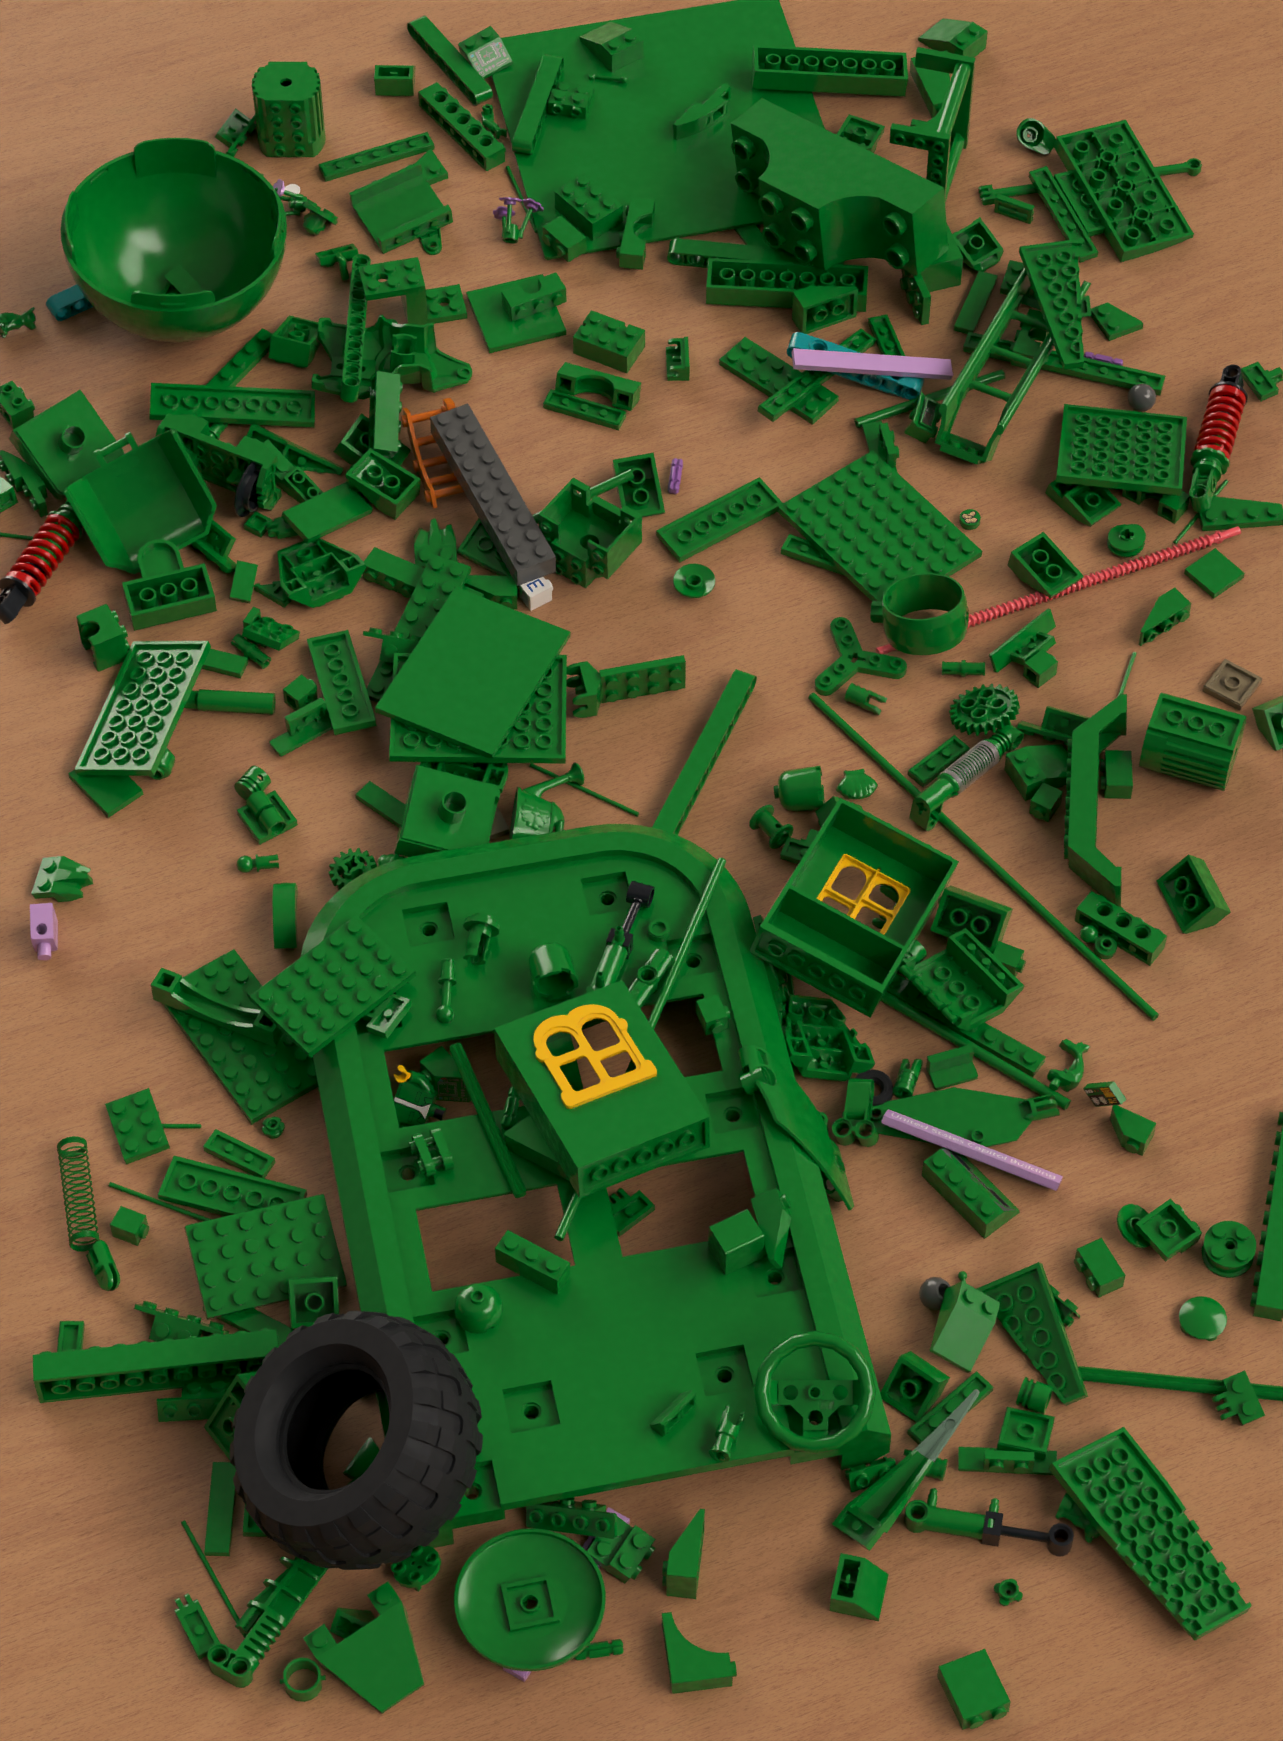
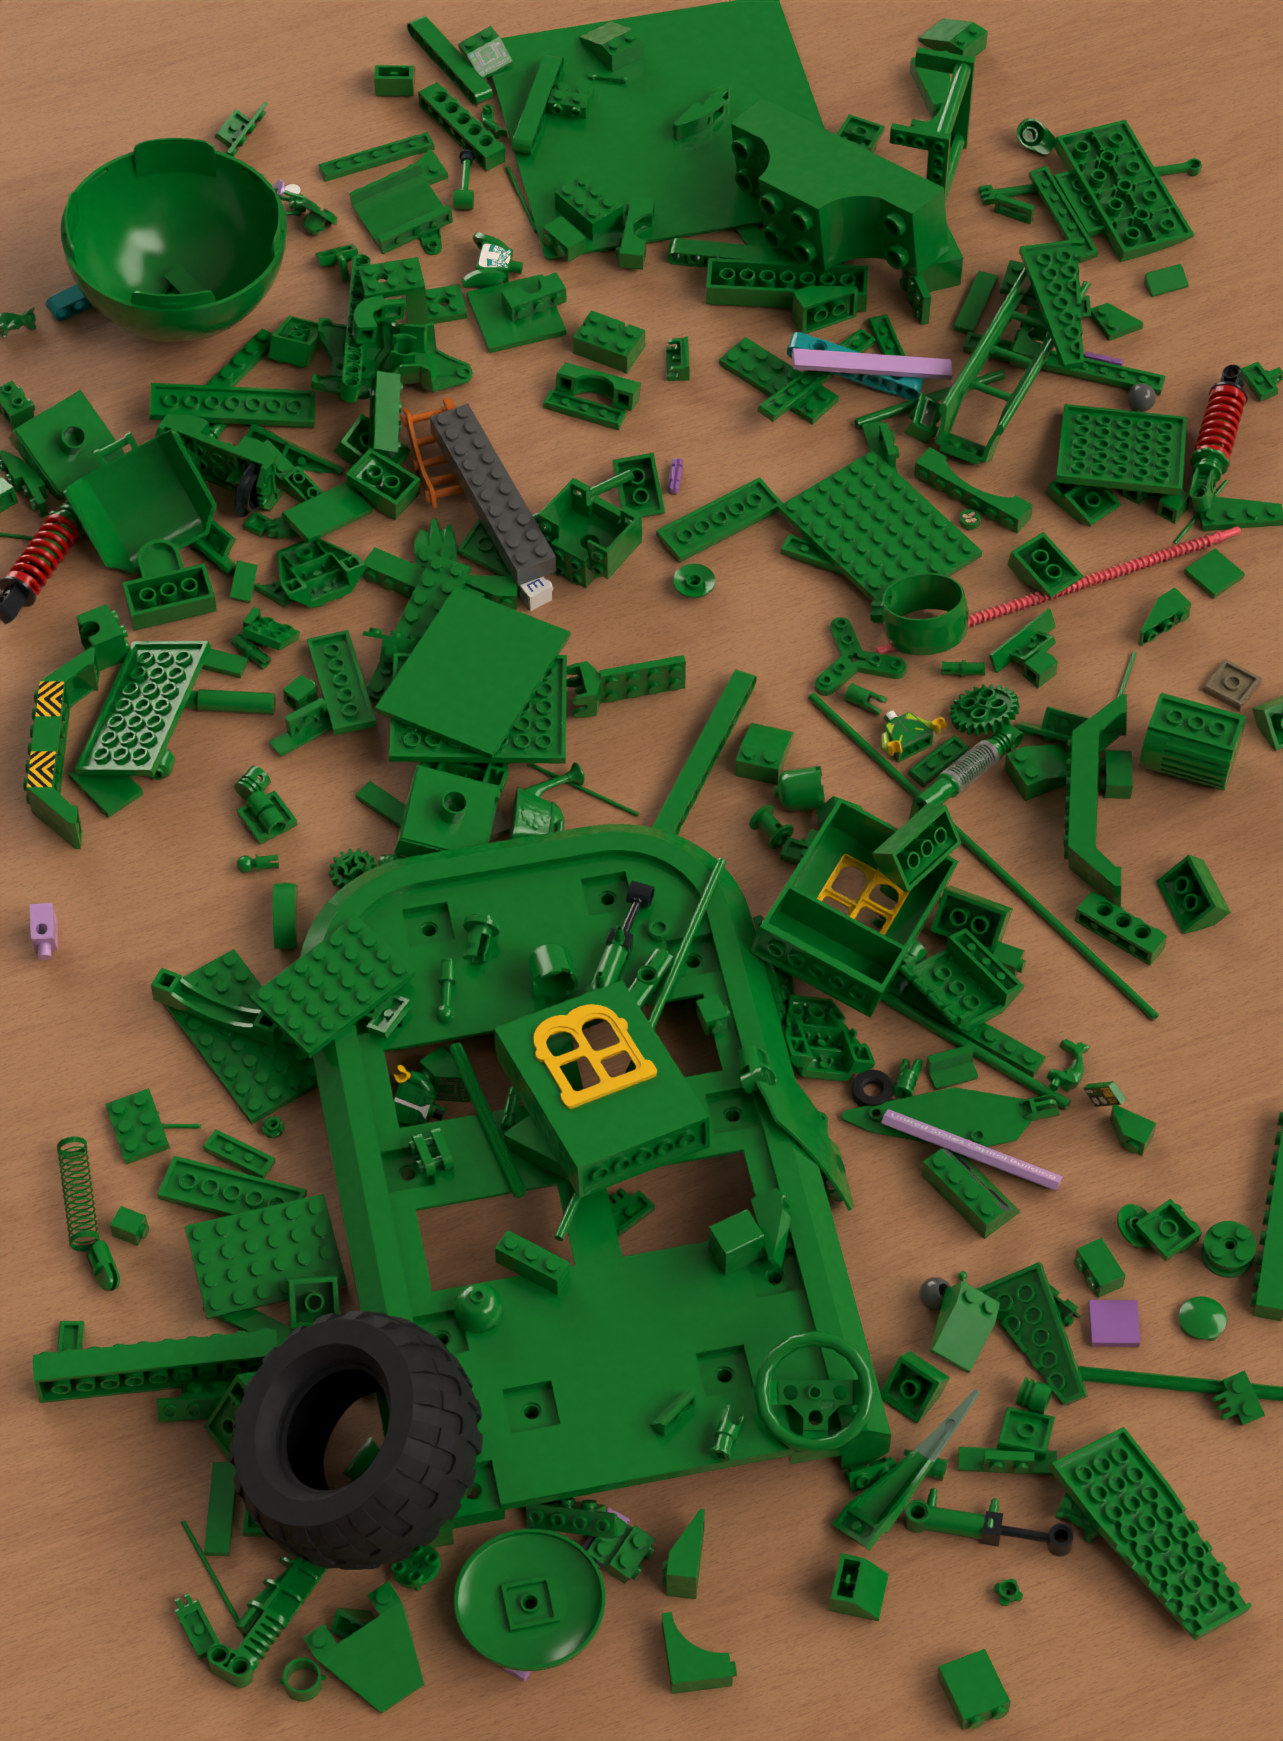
(48, 746): none -> green slope
(61, 879): green plate -> none
(159, 1202): green axle -> none
(171, 1325): green bracket -> none
(288, 110): green piece -> none
(371, 312): none -> green arch
(464, 198): none -> green piece
(493, 263): none -> green torso
(510, 231): plant -> none
(601, 1649): green axle -> none
(763, 753): none -> green slope
(829, 70): green brick -> none
(856, 785): green animal -> none
(857, 1114): green piece -> none
(908, 734): none -> torso
(918, 846): none -> green slope
(941, 1411): green tile -> none
(978, 246): green slope -> none
(1007, 511): none -> green arch
(1045, 802): green brick -> none
(1090, 935): green plate -> none
(1114, 1323): none -> medium lavender tile
(1126, 540): green piece -> none
(1165, 280): none -> green slope

